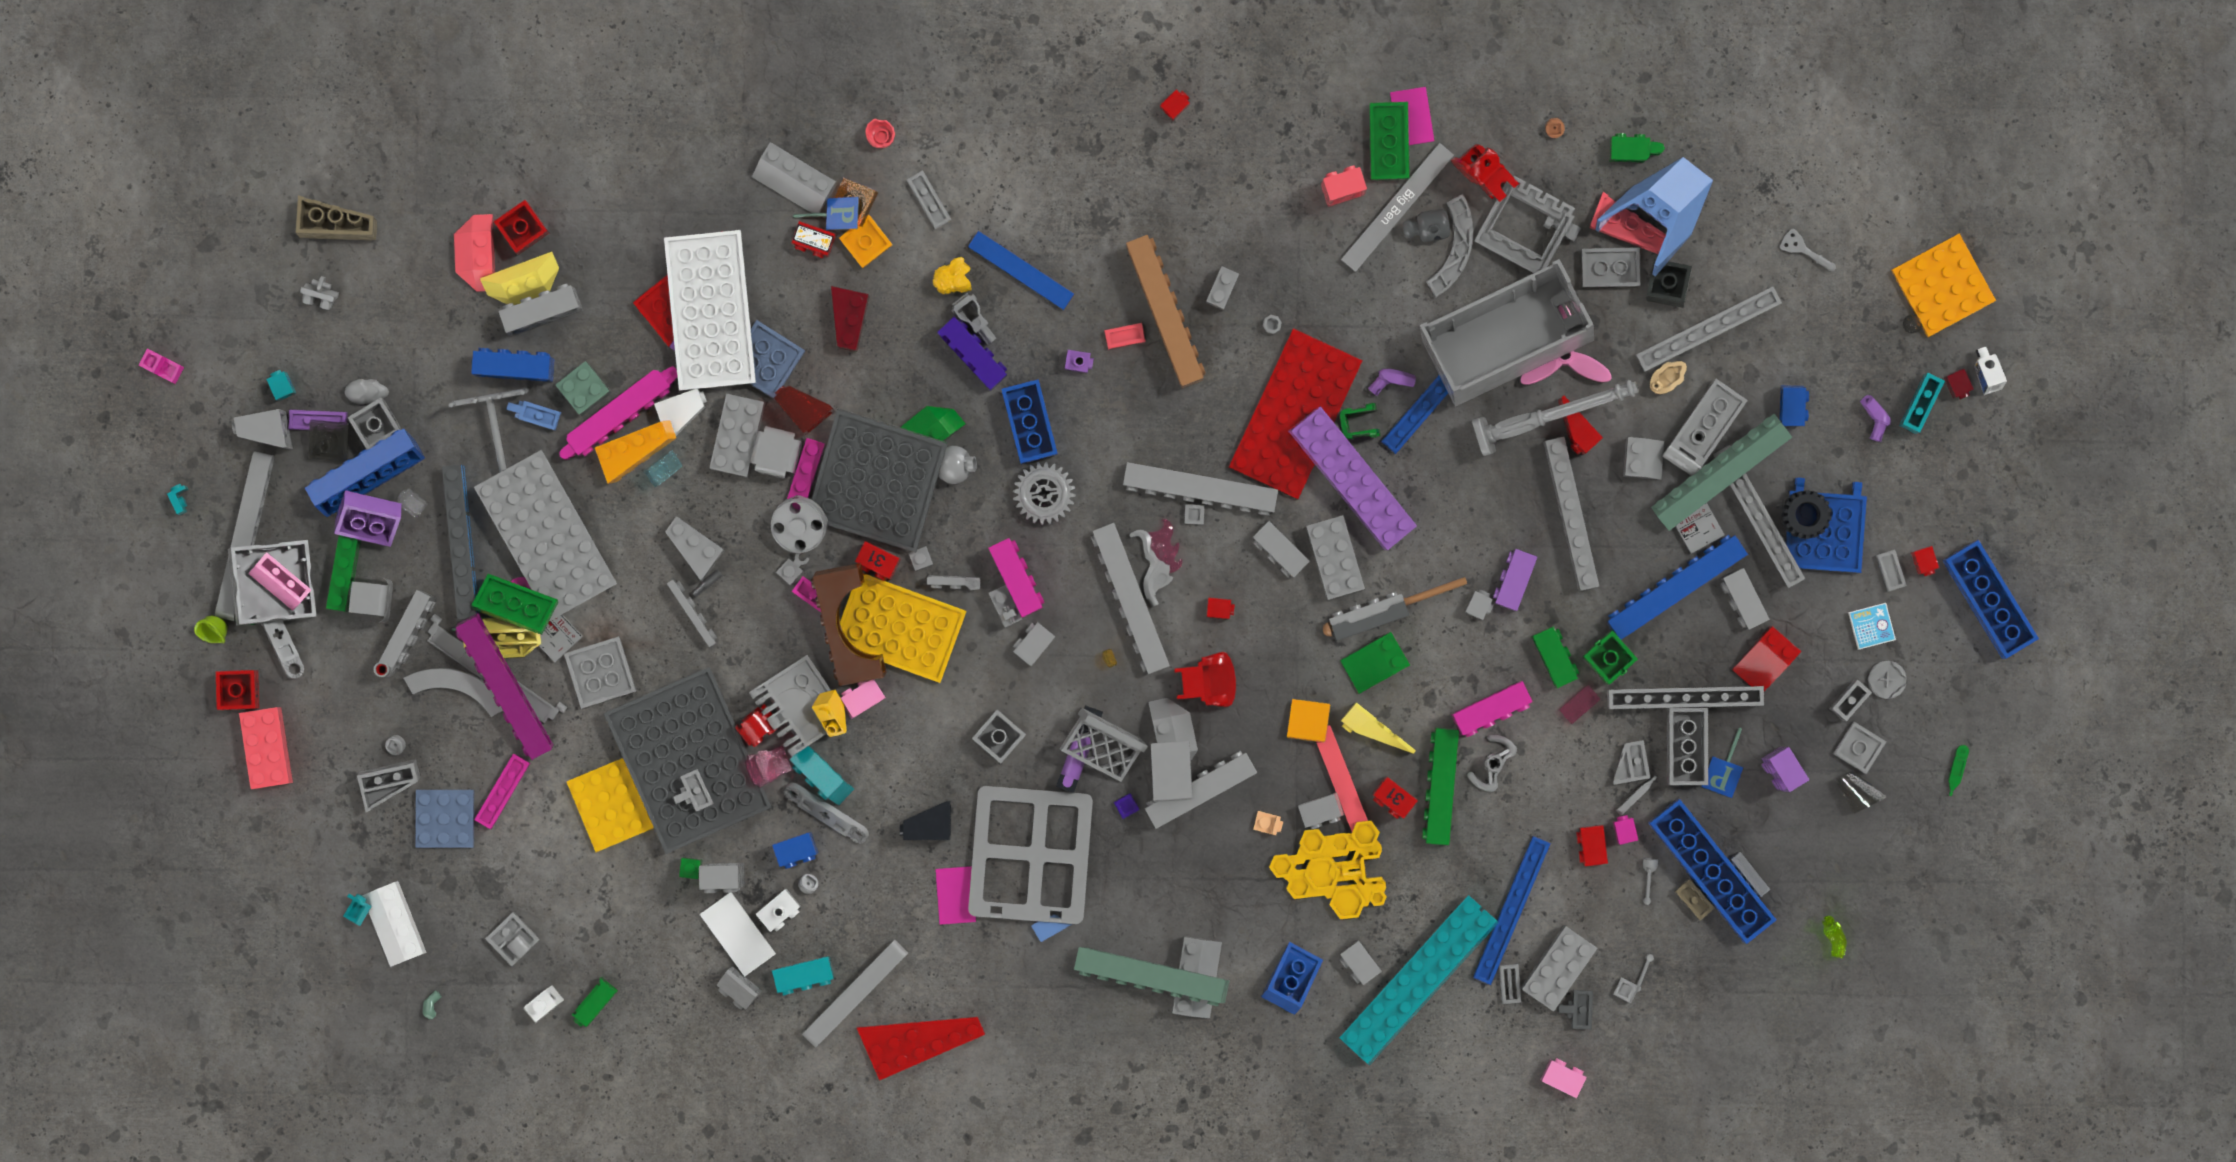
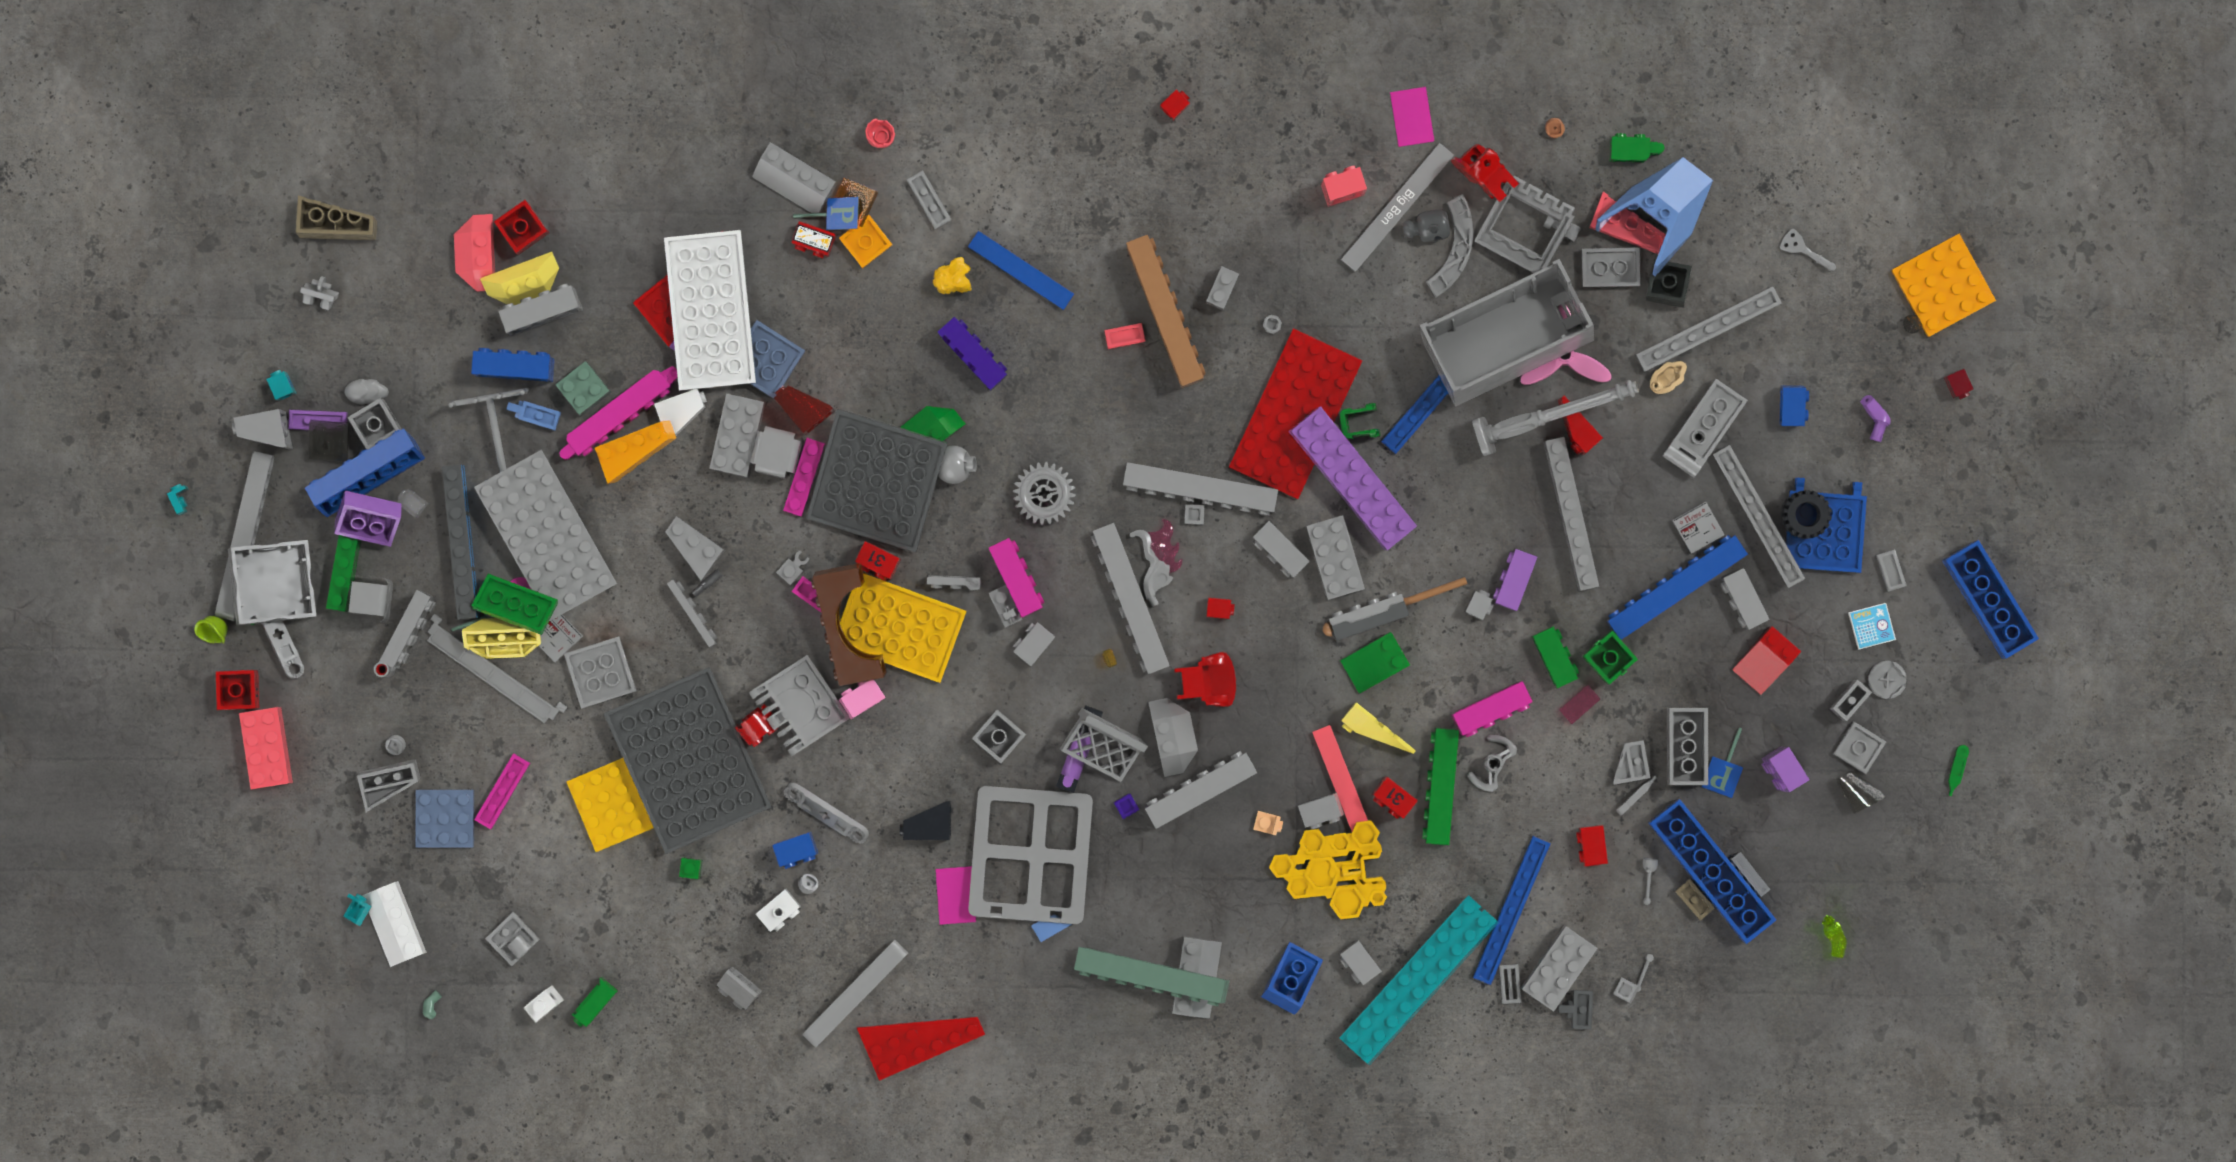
(161, 366): dark pink slope -> none
(279, 581): bright pink brick -> none
(455, 680): light grey tile -> none
(504, 686): magenta brick -> none
(663, 468): clear light blue tile -> none
(694, 791): light grey hinge -> none
(721, 876): light grey brick -> none
(737, 934): white tile -> none
(767, 766): clear pink piece -> none
(798, 524): light grey piece -> none
(803, 975): teal brick -> none
(821, 775): teal wedge -> none
(831, 712): yellow slope -> none
(849, 316): dark red wedge -> none
(921, 558): light grey plate -> none
(977, 324): light grey piece -> none
(1029, 421): blue brick -> none
(1073, 366): medium lavender brick -> none
(1171, 771): light grey tile -> none
(1308, 720): light orange tile -> none
(1389, 141): green plate -> none
(1391, 376): medium lavender arm -> none
(1563, 1078): bright pink brick -> none
(1625, 830): dark pink brick -> none
(1643, 458): light grey slope -> none
(1685, 697): light grey brick -> none
(1721, 472): sand green brick -> none
(1922, 403): teal brick -> none
(1925, 561): red brick -> none
(1990, 379): white torso -> none

